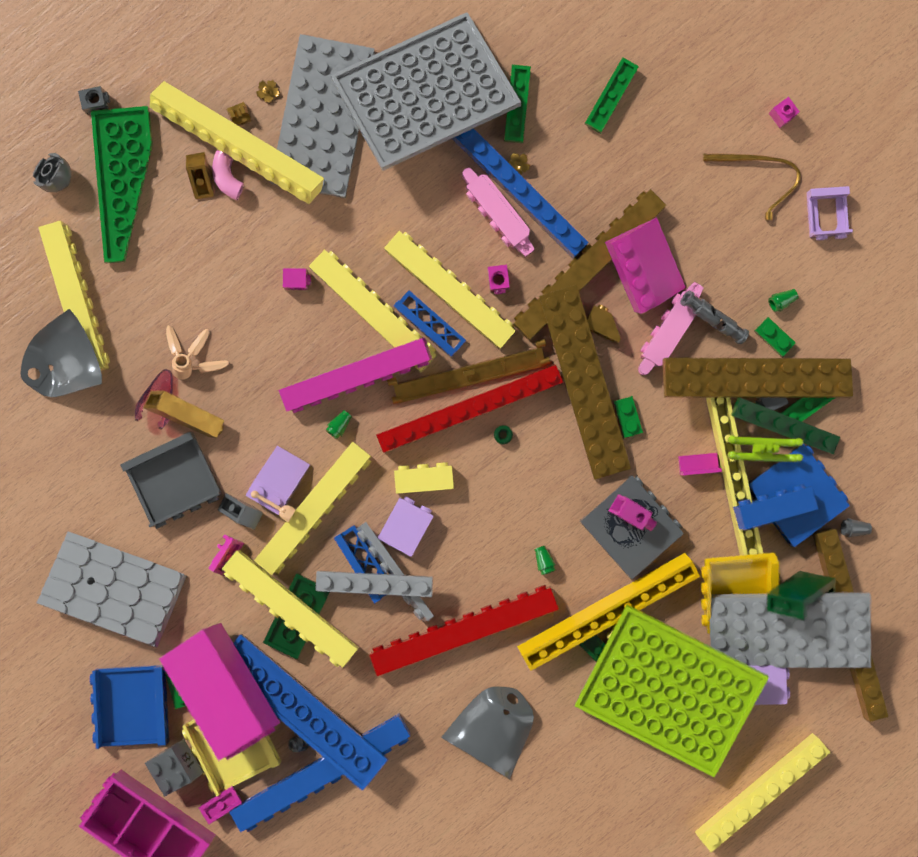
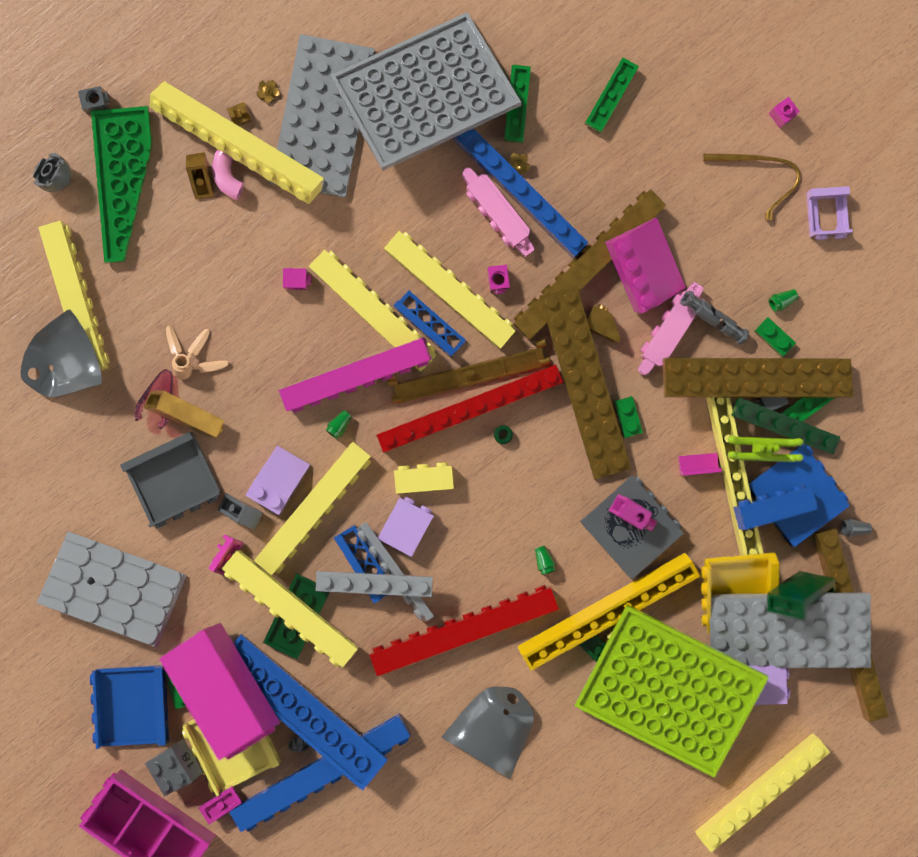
(285, 512): light nougat hinge -> none

